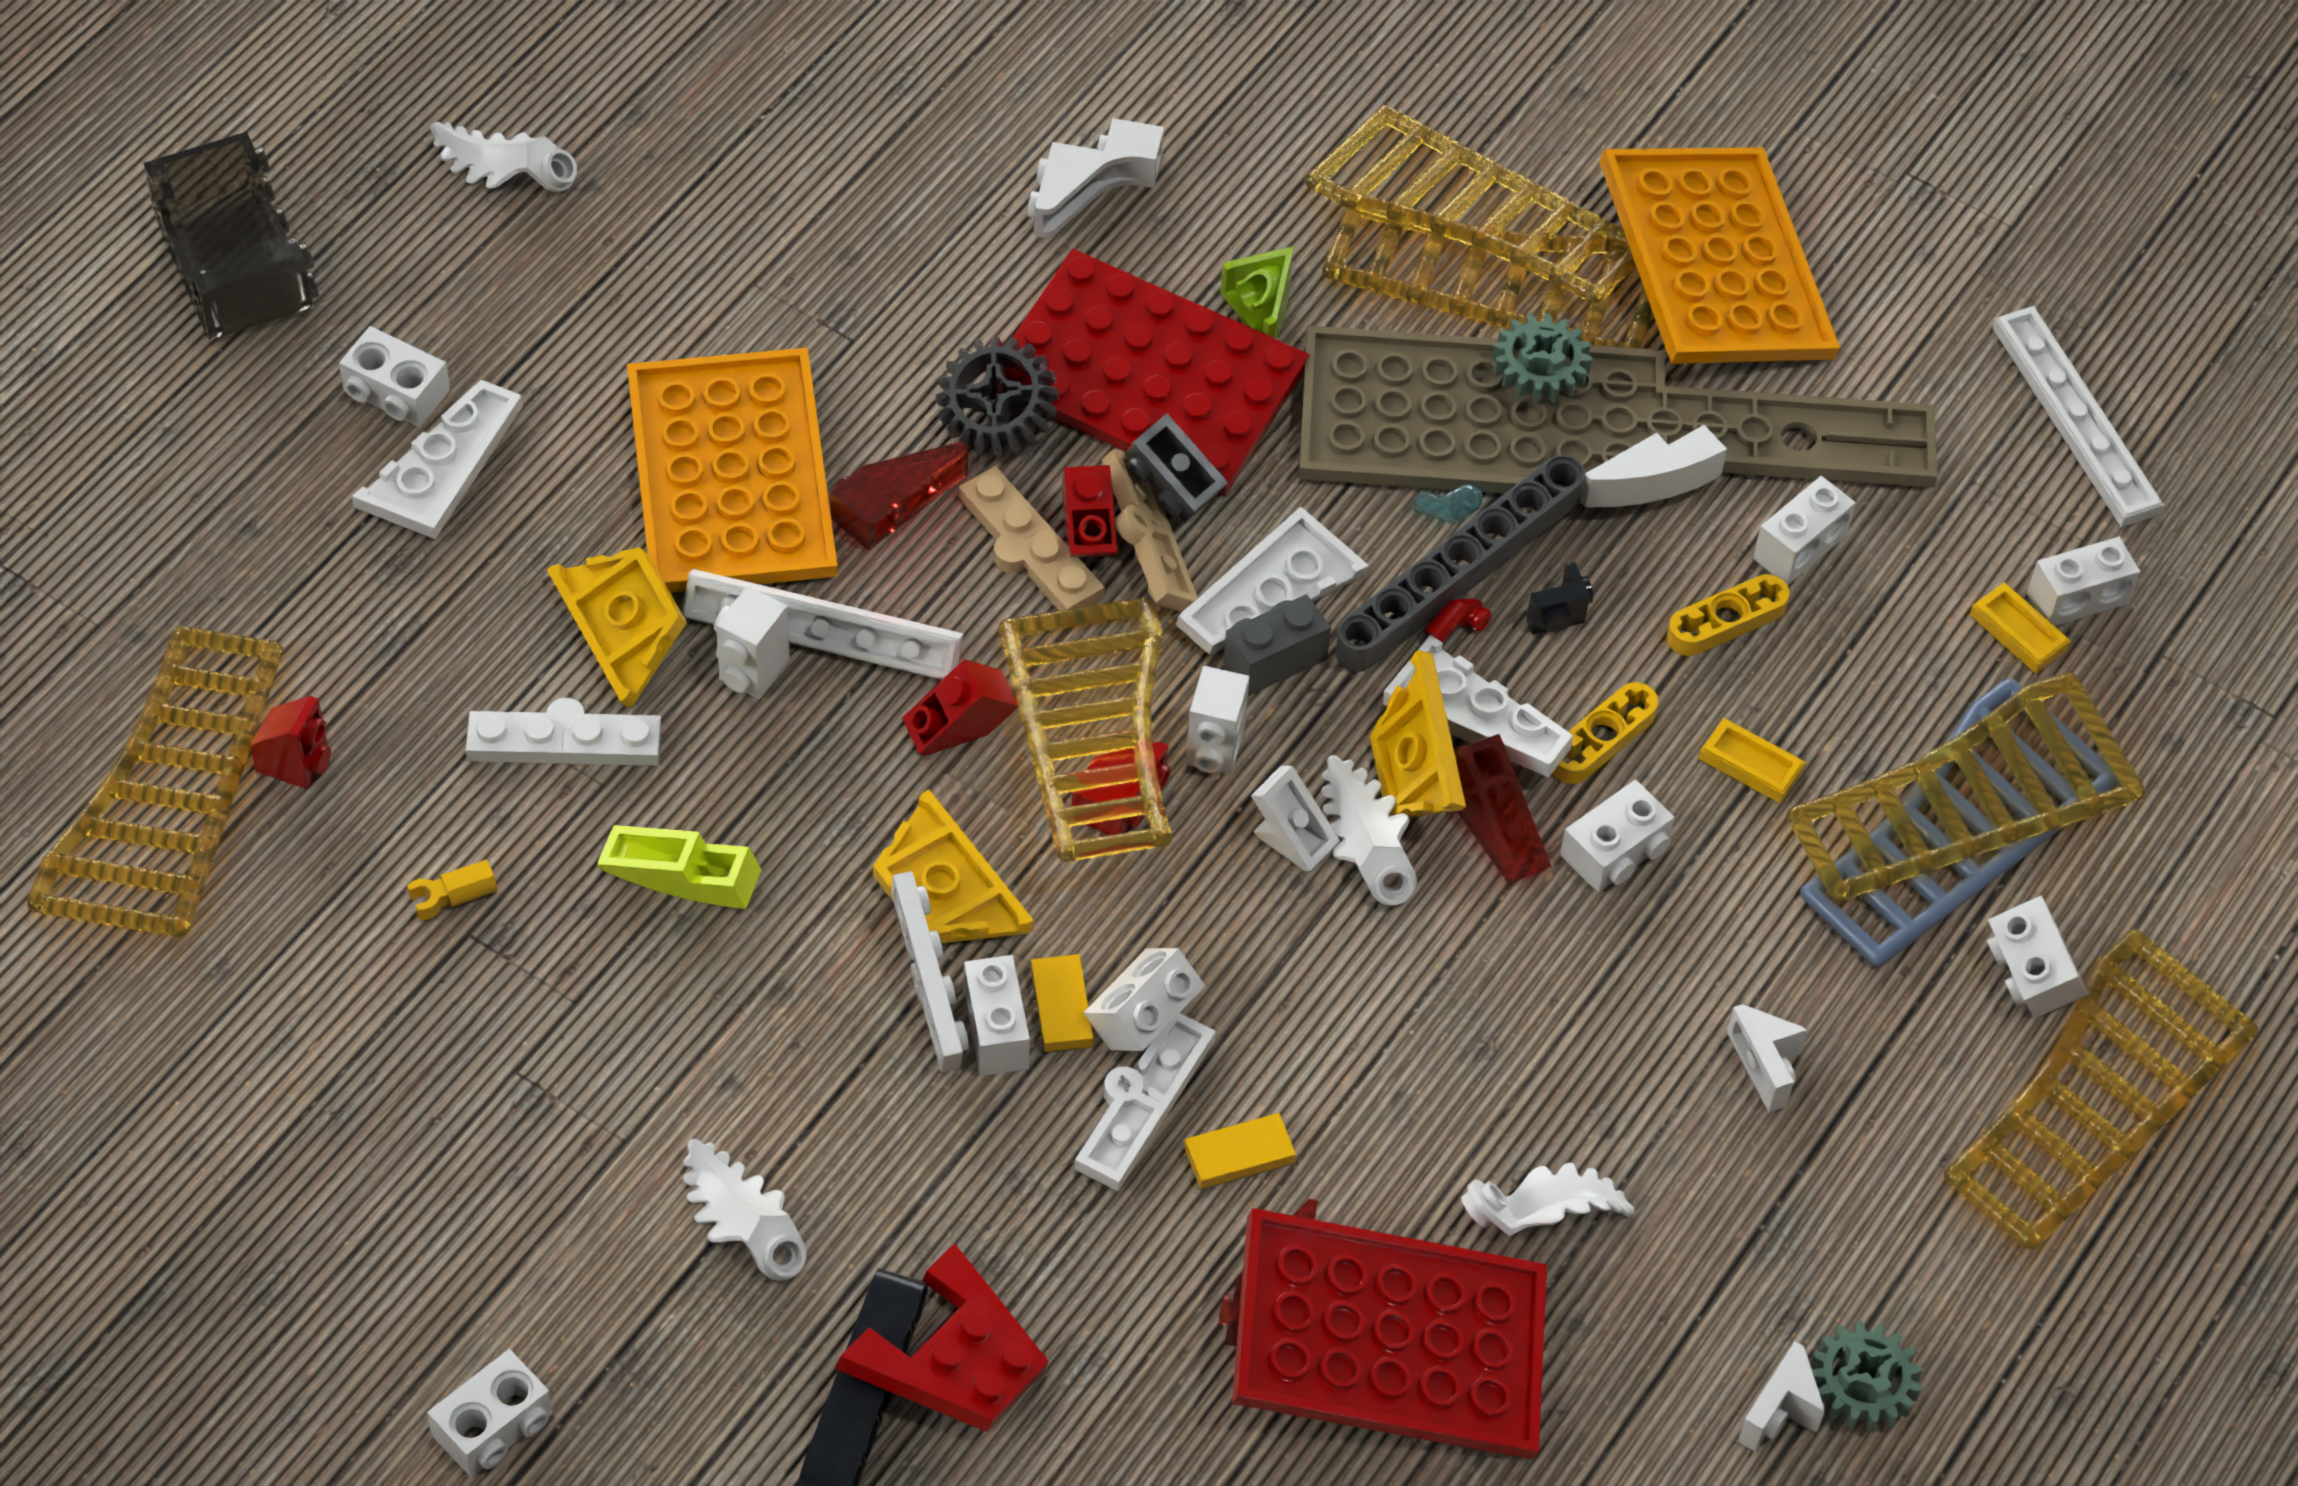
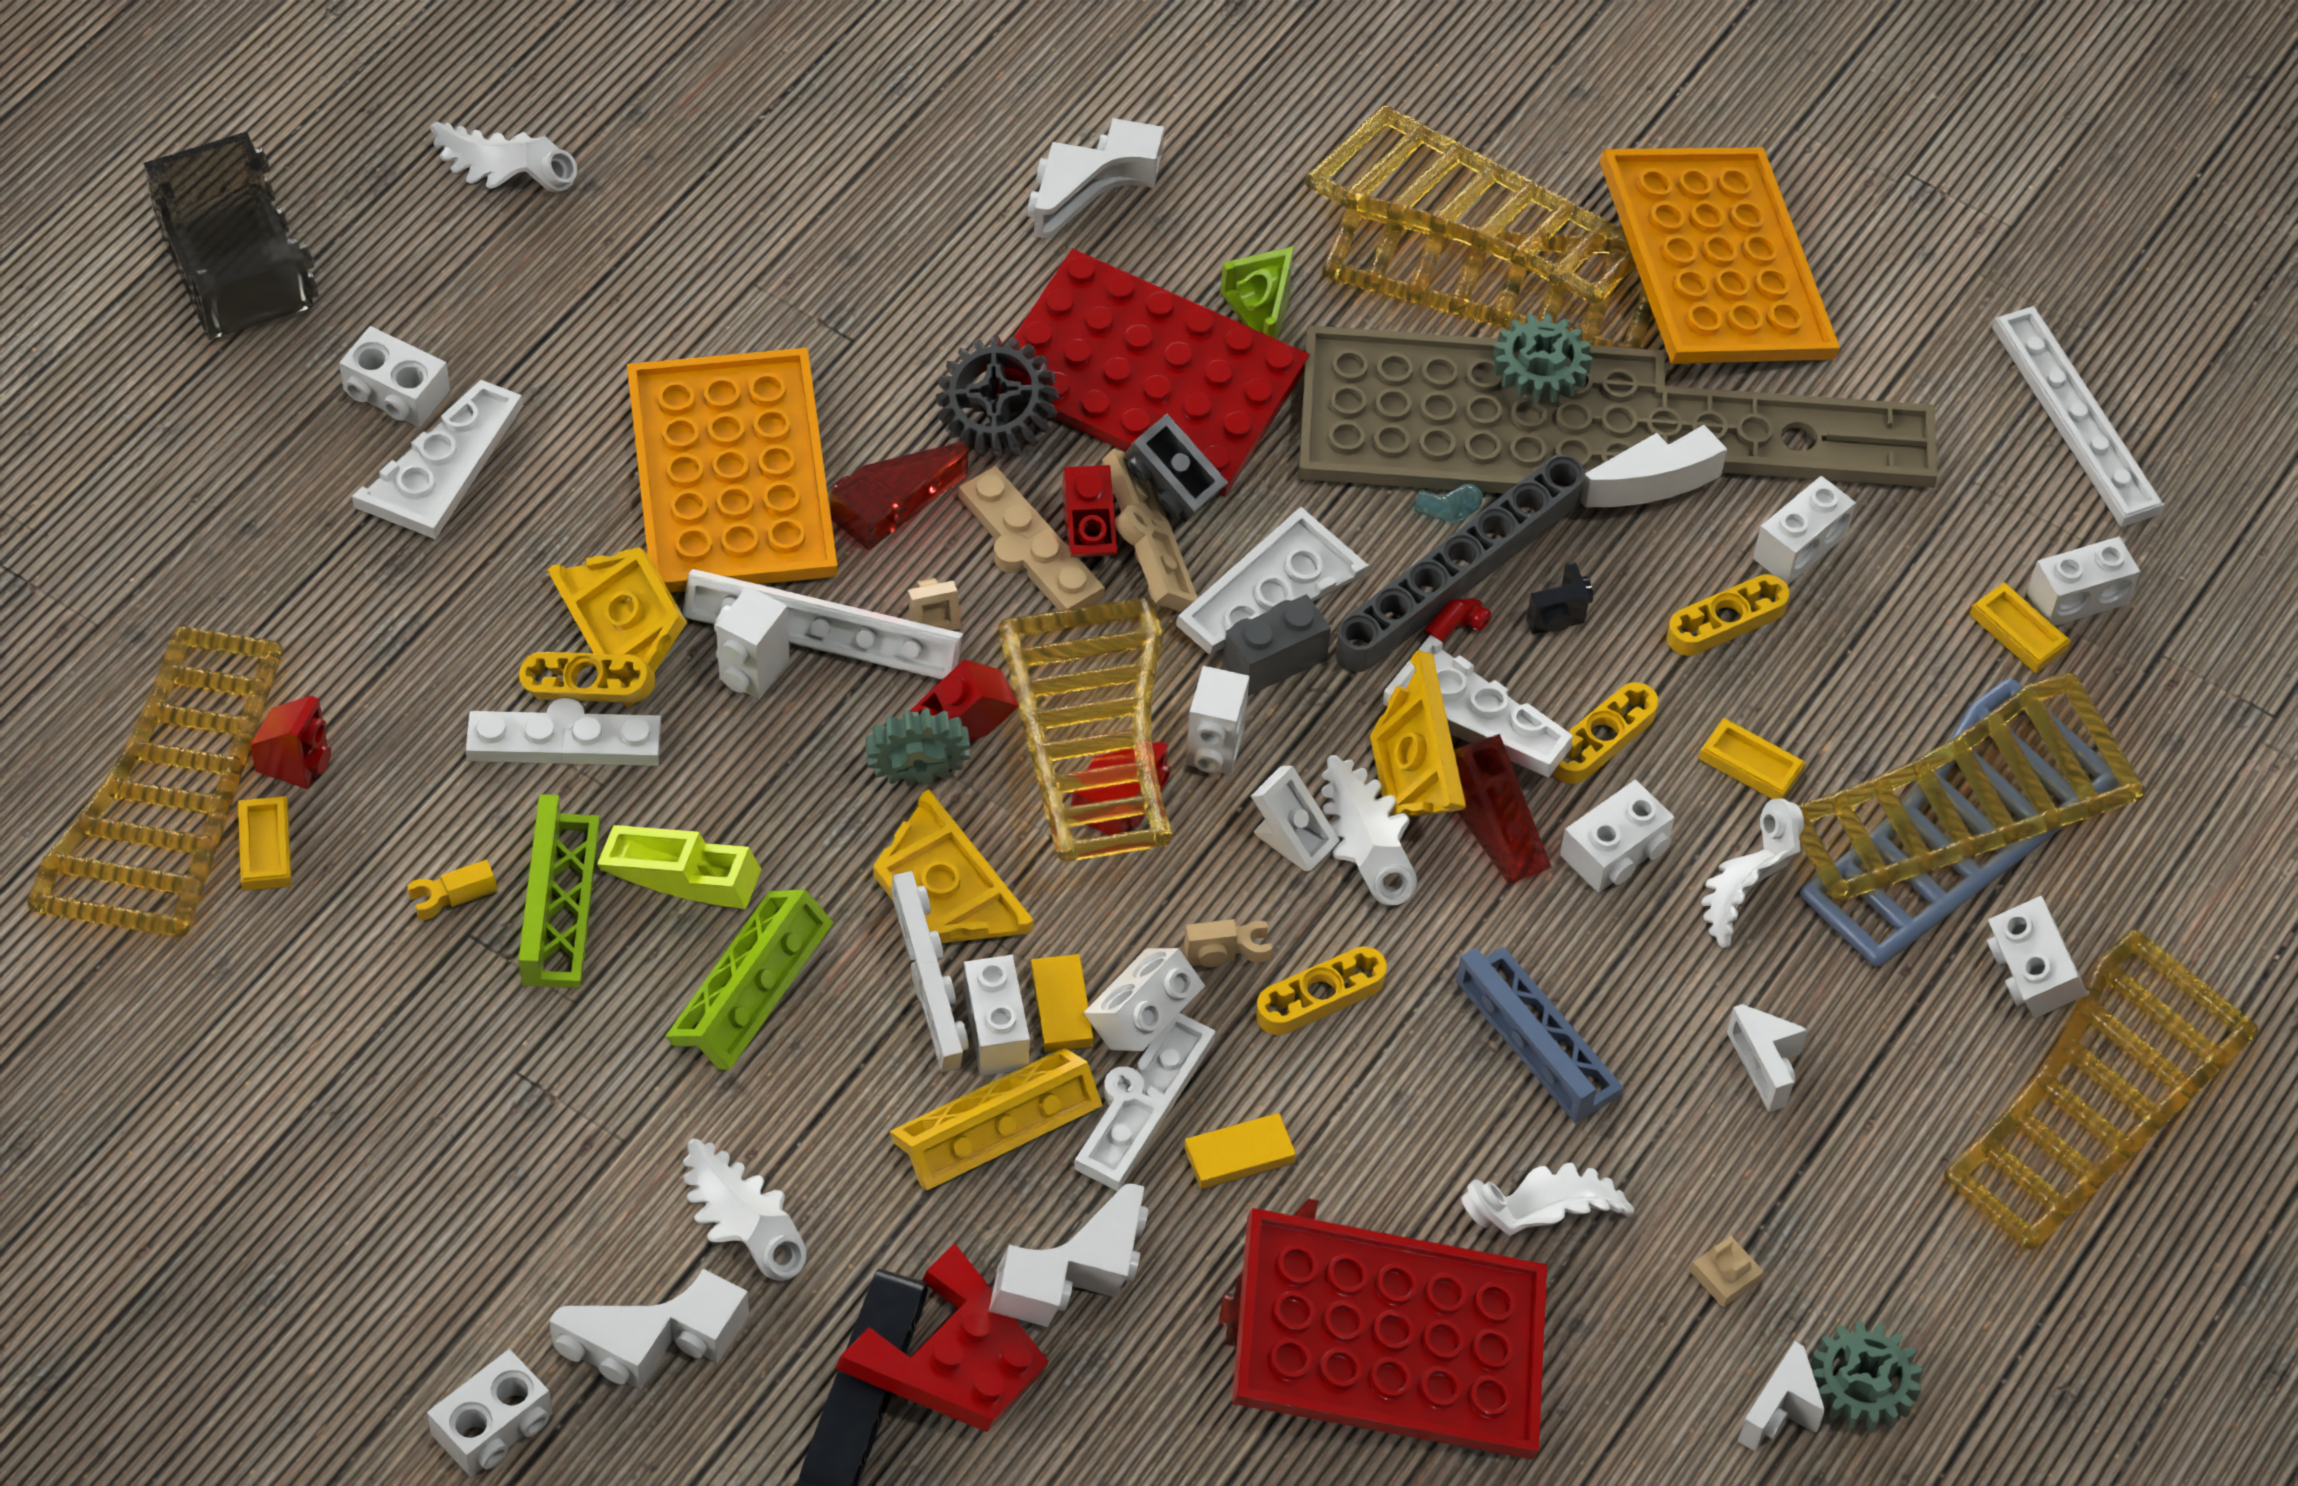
(264, 843): none -> yellow tile
(540, 891): none -> lime fence
(604, 687): none -> yellow beam
(633, 1339): none -> white arch
(753, 977): none -> lime fence
(917, 747): none -> sand green gear
(935, 604): none -> tan tile
(998, 1117): none -> yellow fence
(1097, 1259): none -> white arch
(1219, 942): none -> tan plate
(1310, 1009): none -> yellow beam
(1535, 1040): none -> sand blue fence
(1727, 1271): none -> tan tile
(1780, 827): none -> white plant

